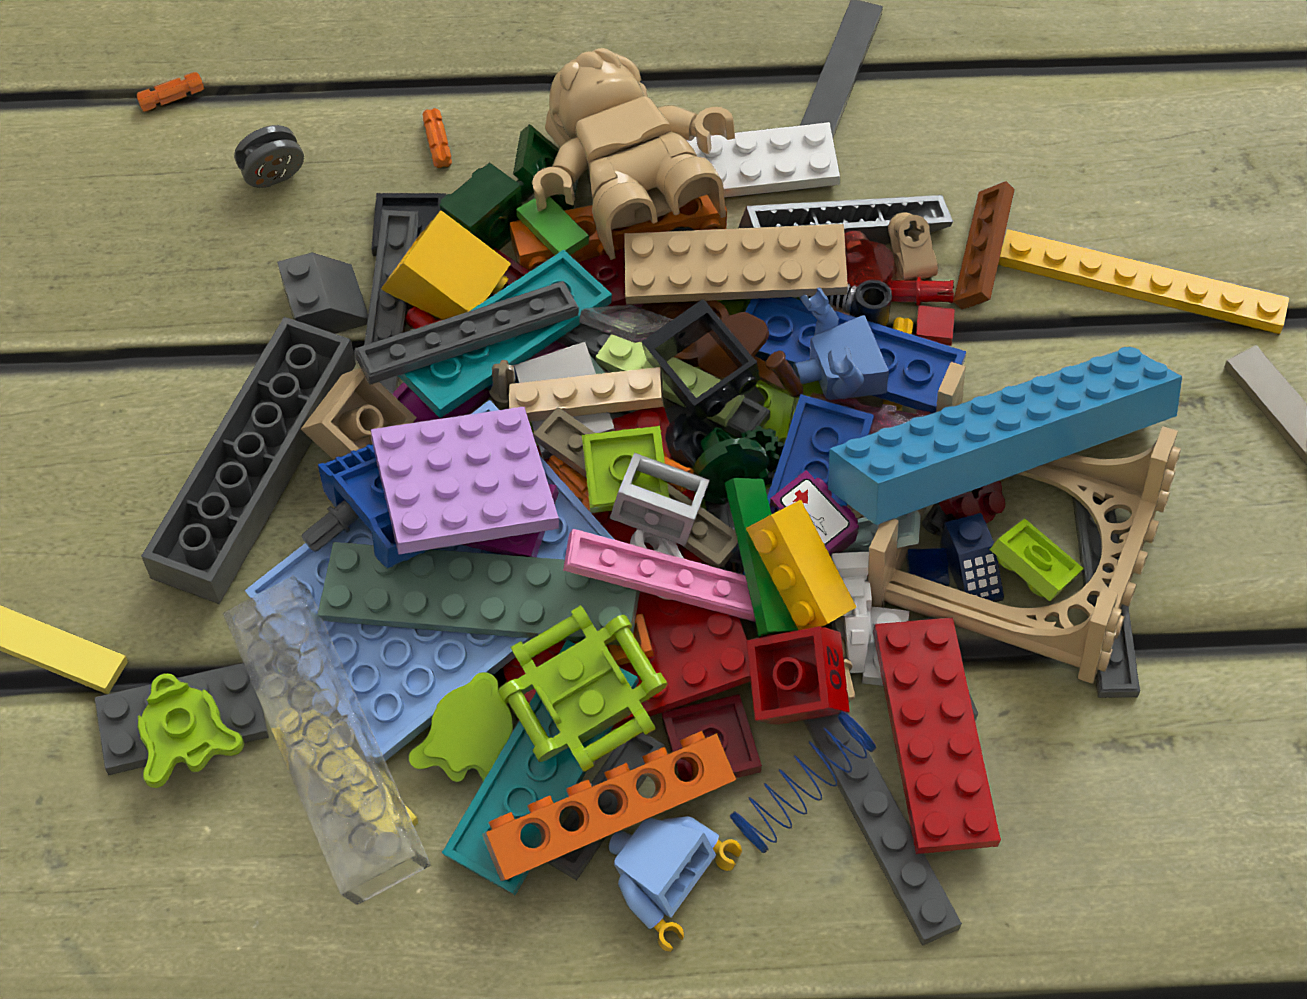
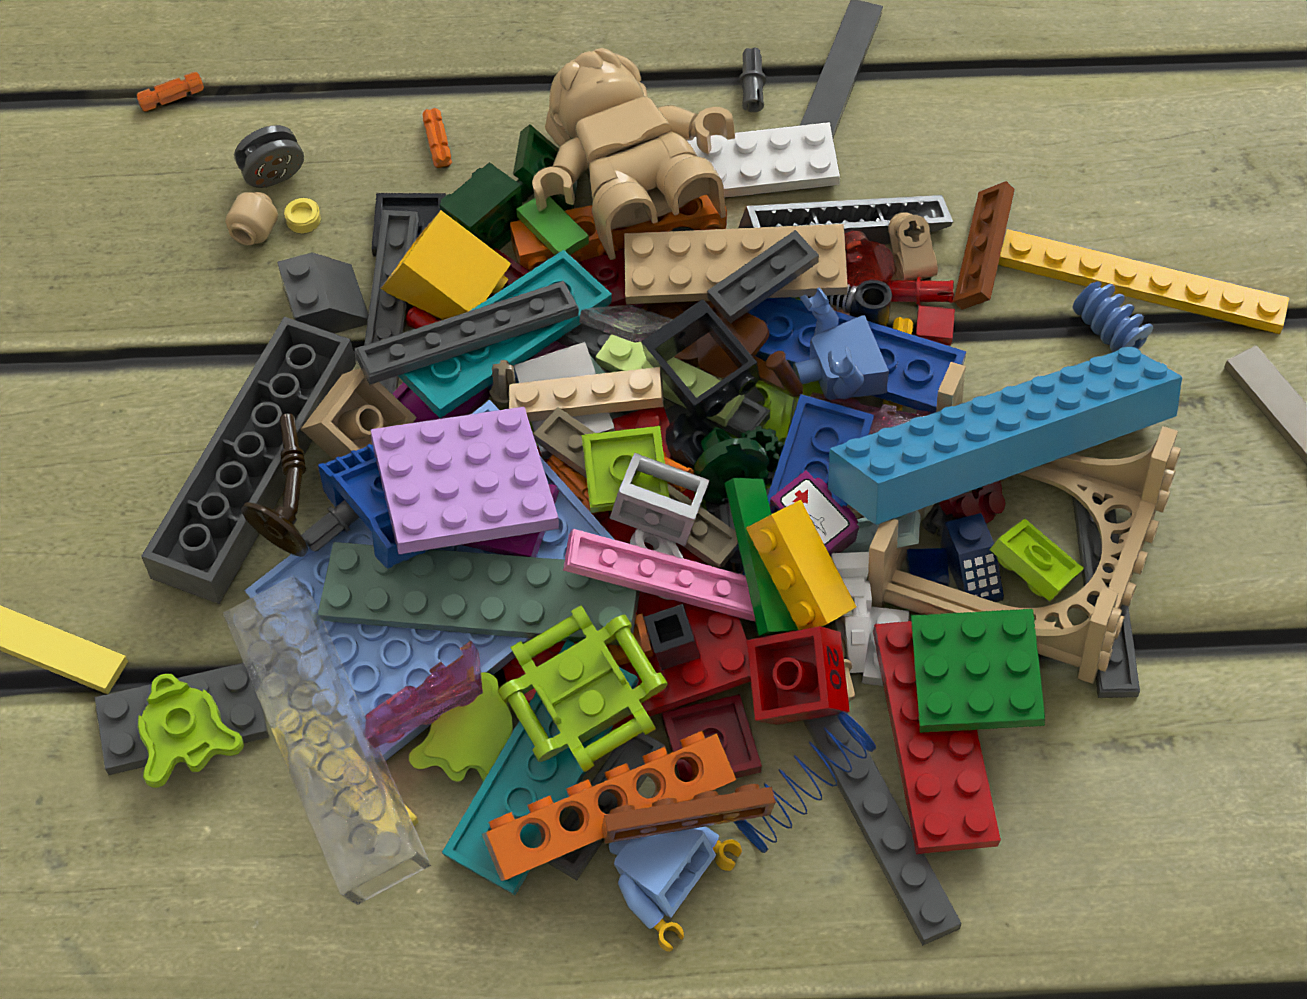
(251, 218): none -> tan head
(280, 522): none -> dark brown dish
(302, 215): none -> light yellow tile
(440, 692): none -> clear pink wing
(672, 637): none -> brick
(672, 816): none -> dark orange plate
(752, 80): none -> dark grey axle
(763, 276): none -> dark grey plate
(977, 670): none -> green plate
(1109, 319): none -> medium blue piece

